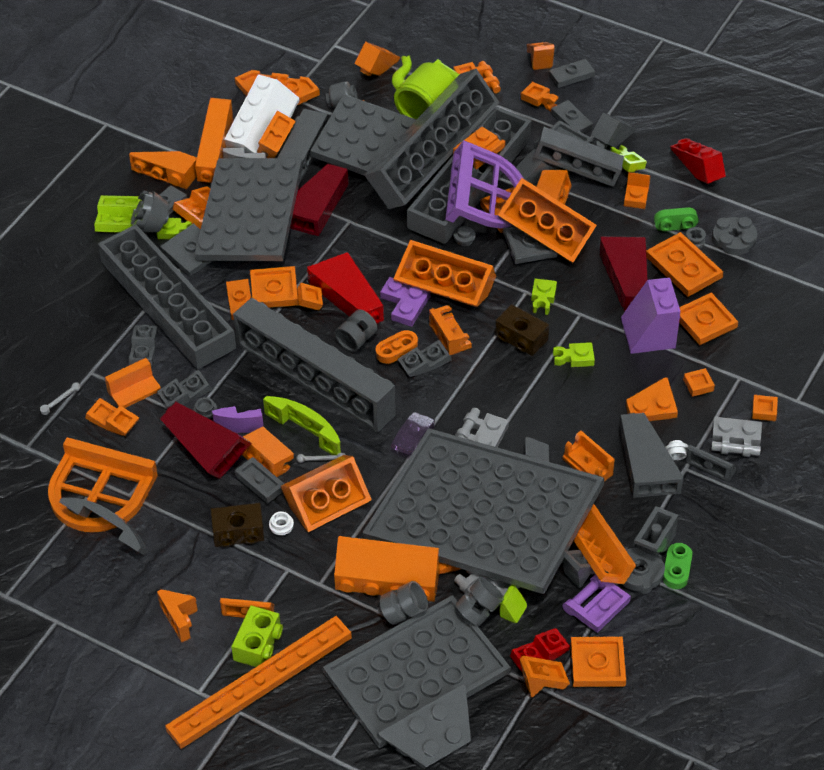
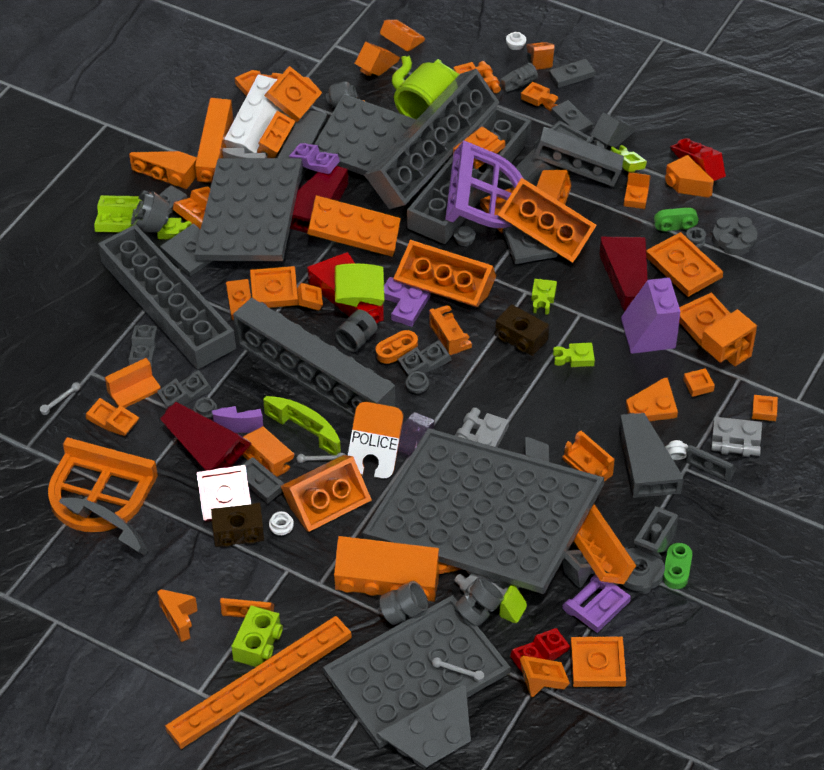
(222, 489): none -> tile
(293, 94): none -> orange plate
(314, 159): none -> medium lavender slope
(354, 226): none -> orange plate
(358, 284): none -> lime slope
(378, 433): none -> piece
(401, 34): none -> orange slope
(417, 382): none -> dark grey plate
(478, 675): none -> light grey hinge
(515, 40): none -> white plate
(519, 77): none -> dark grey hinge
(688, 178): none -> orange slope
(730, 338): none -> orange brick

